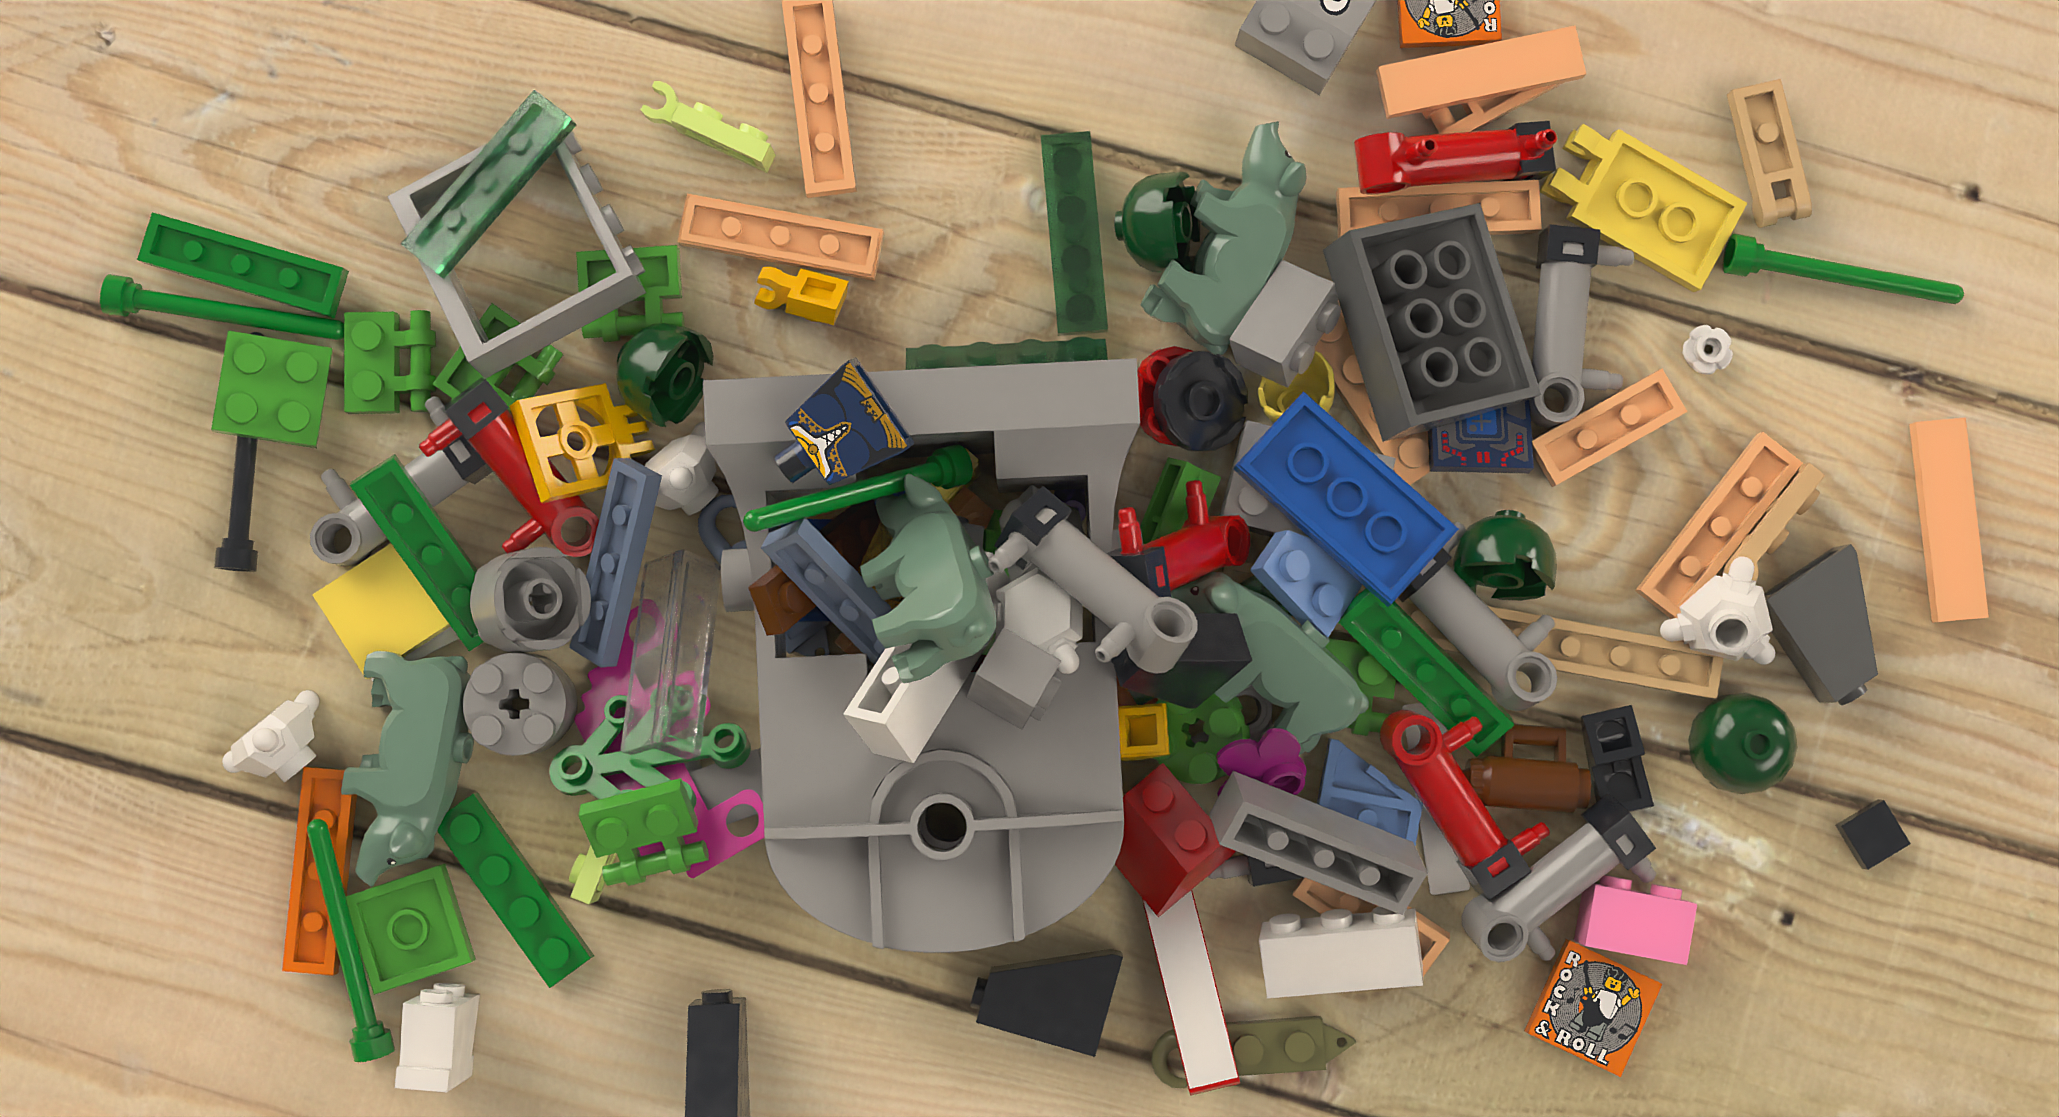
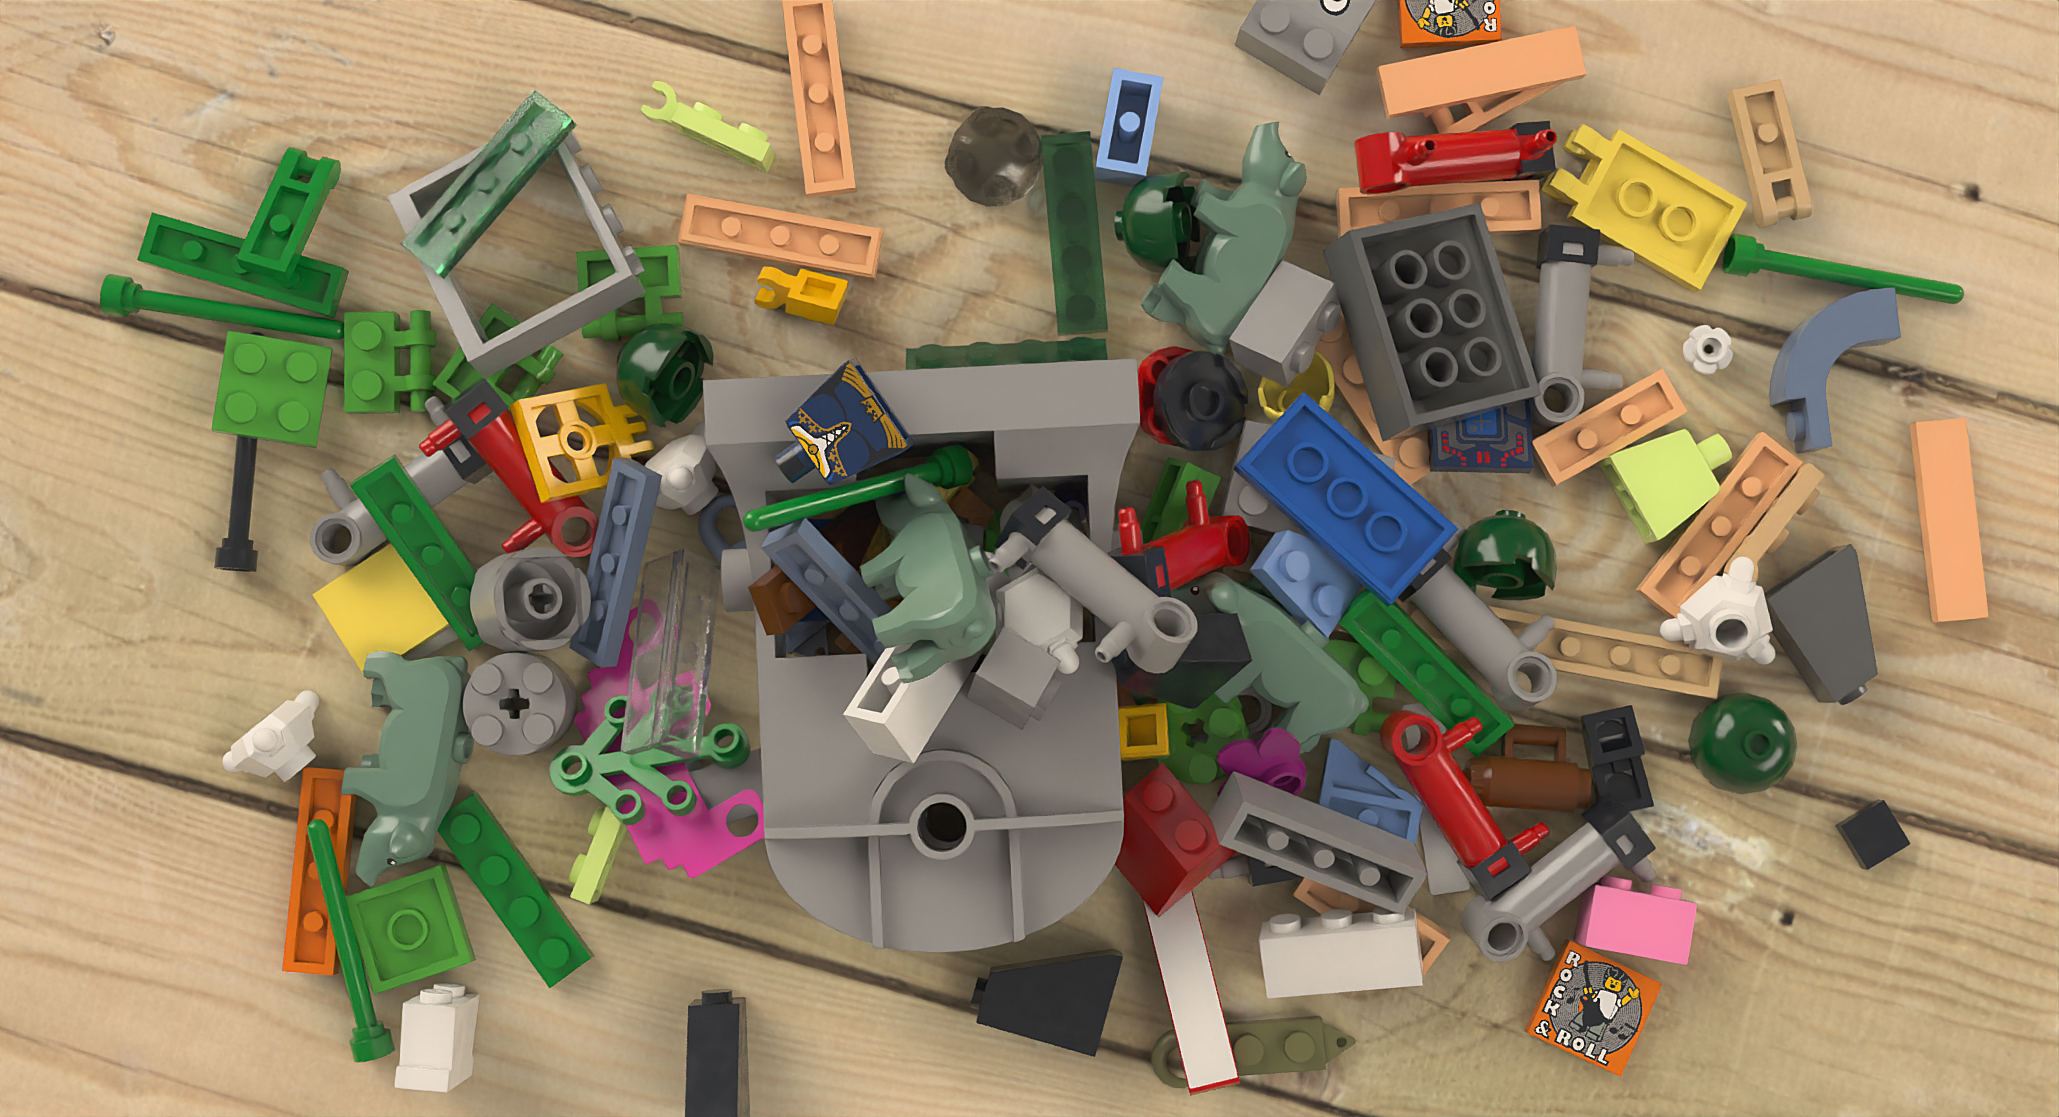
(288, 214): none -> green plate
(640, 819): bright green plate -> none
(995, 156): none -> clear smoke dish
(1128, 127): none -> light blue brick
(1665, 480): none -> yellowish green torso
(1811, 350): none -> sand blue arch

